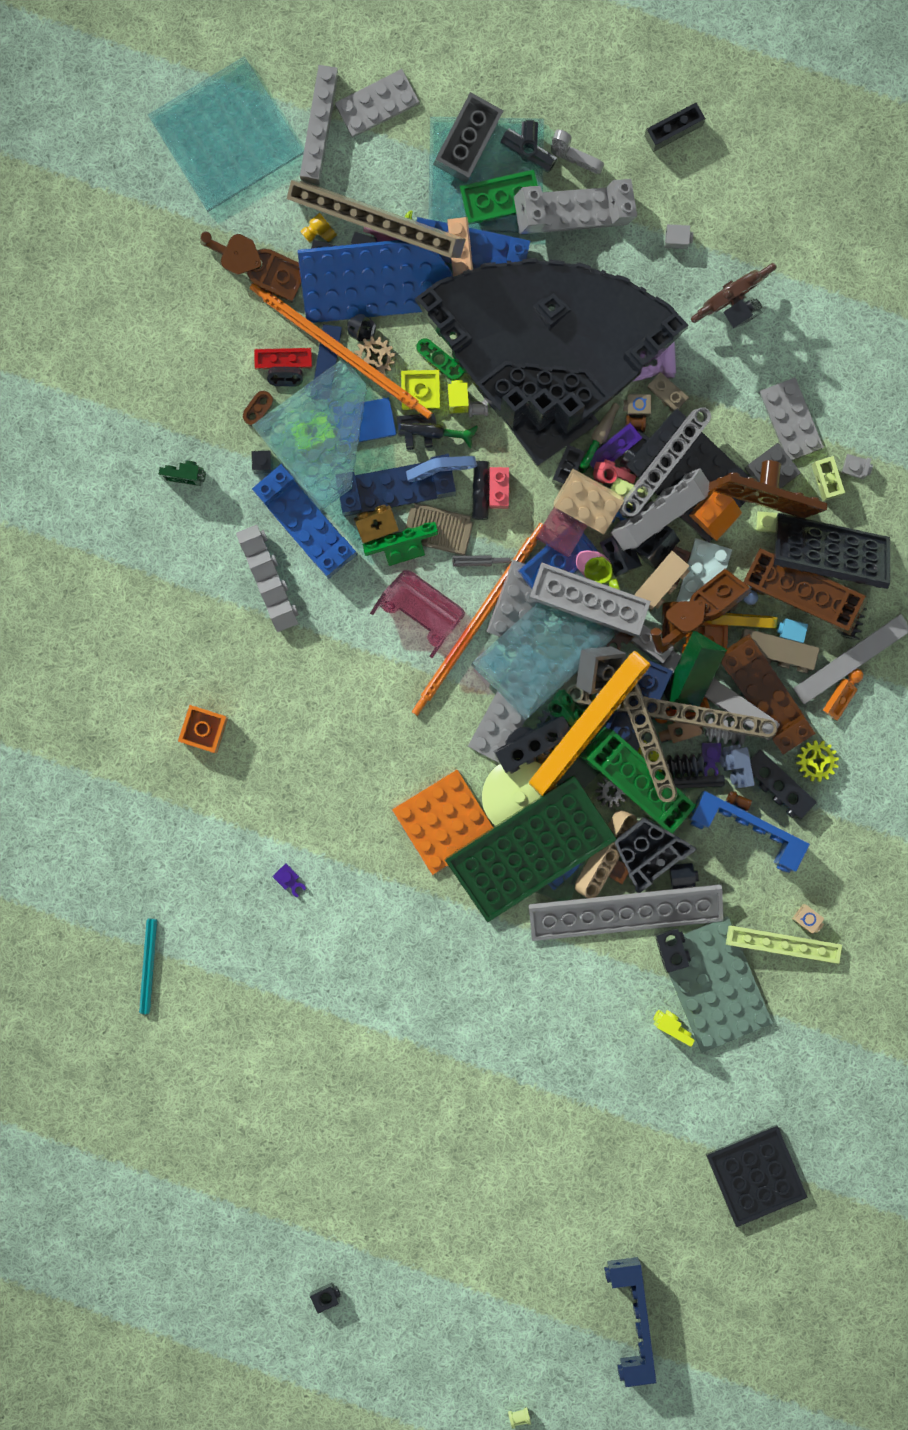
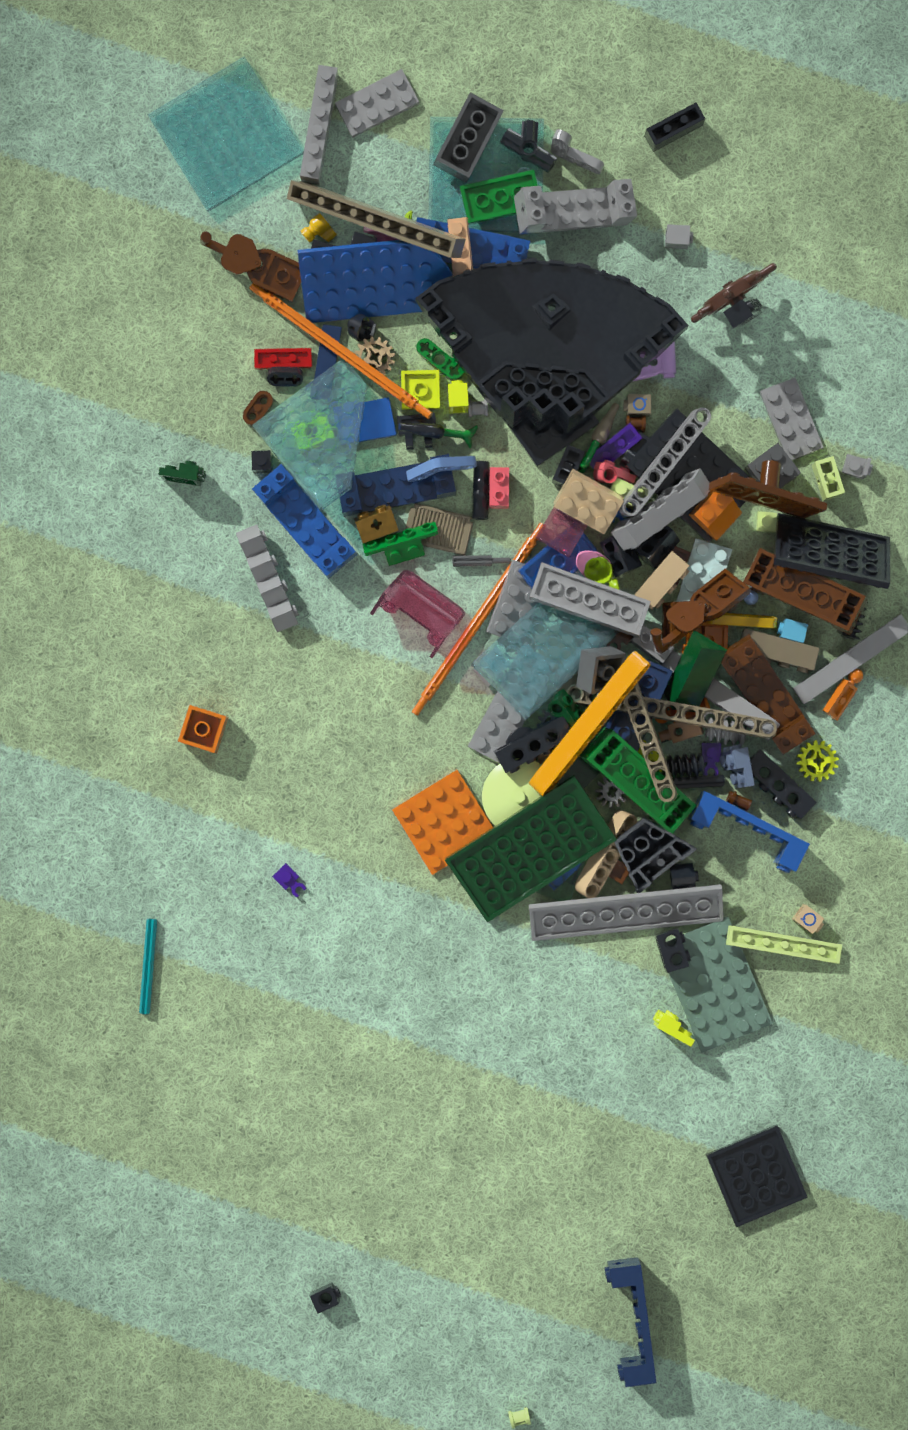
(667, 392): dark tan plate -> none

